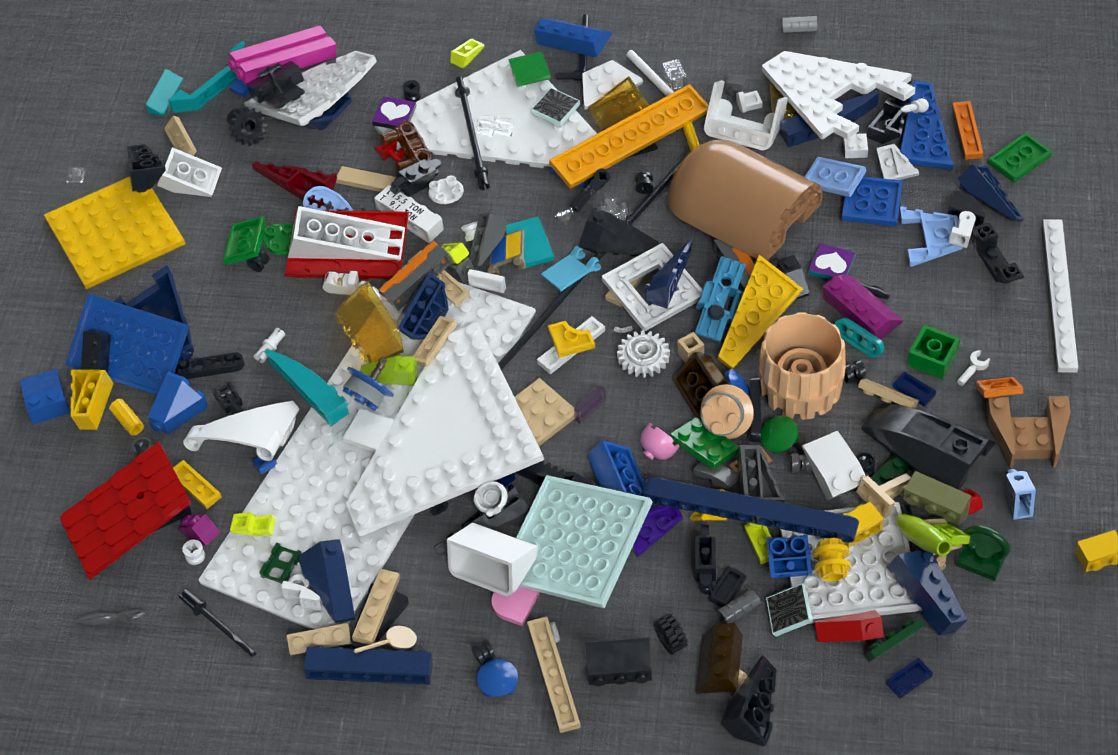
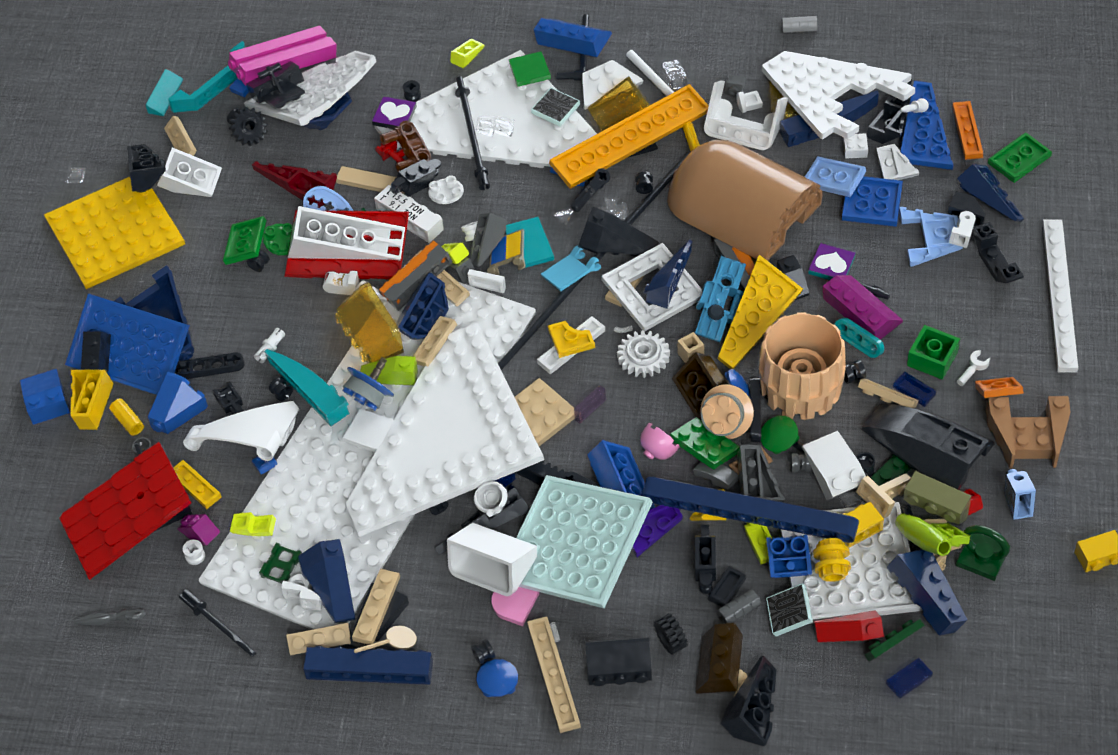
(280, 389): none -> black wheel

